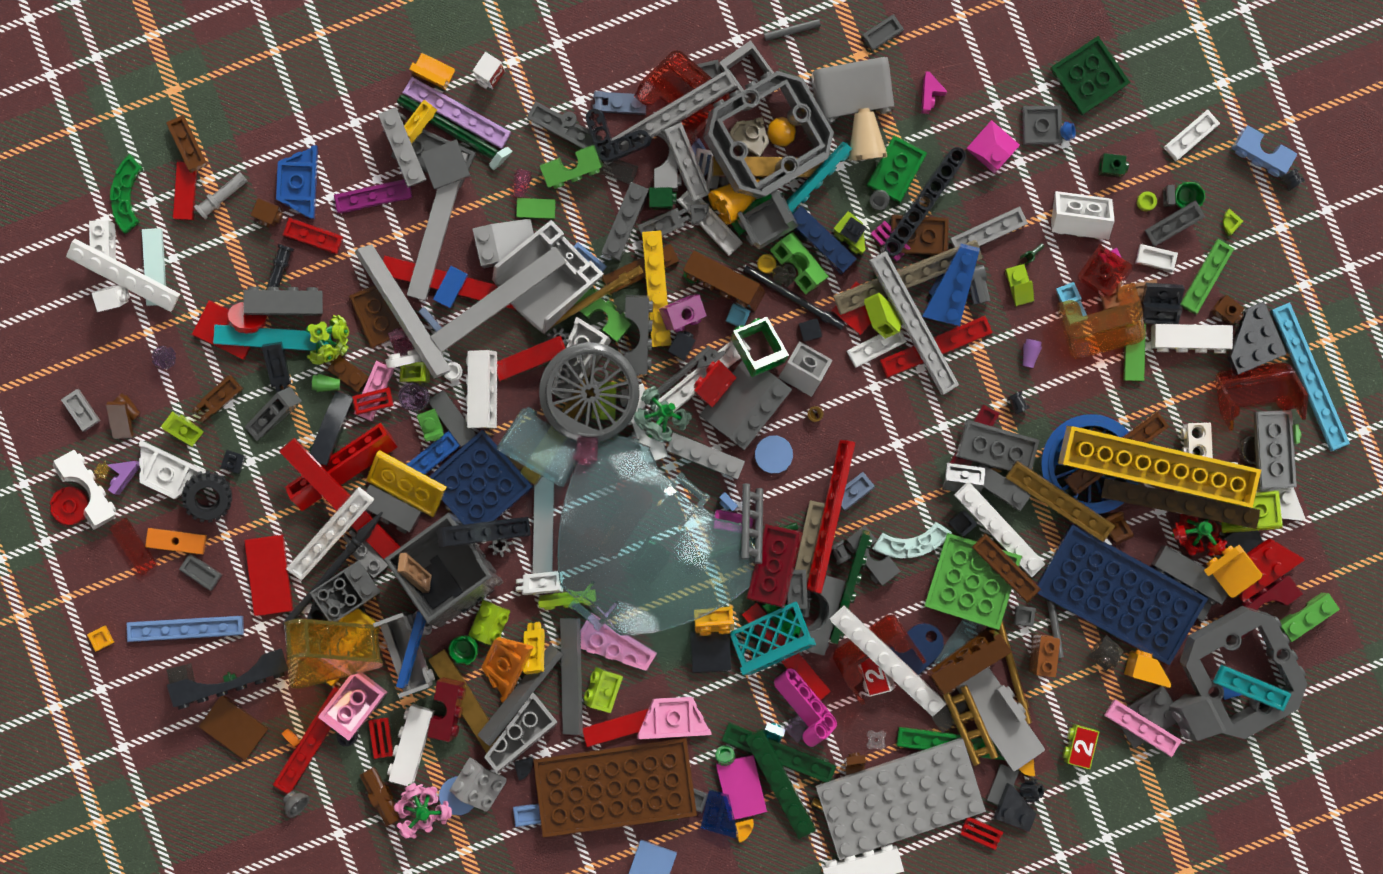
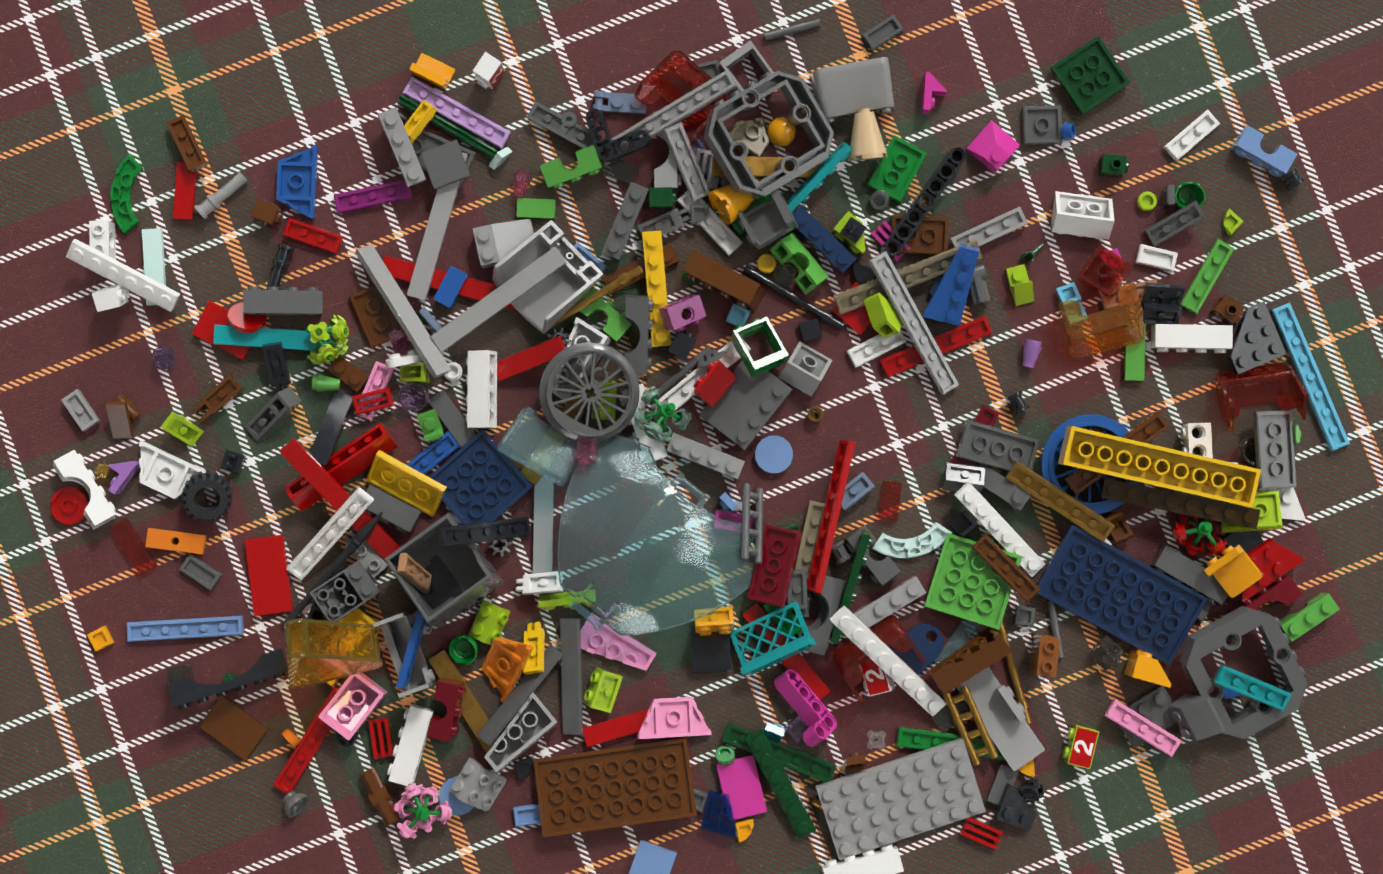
(861, 273): none -> black tile
(890, 500): none -> clear red tile
(890, 602): none -> light grey arch

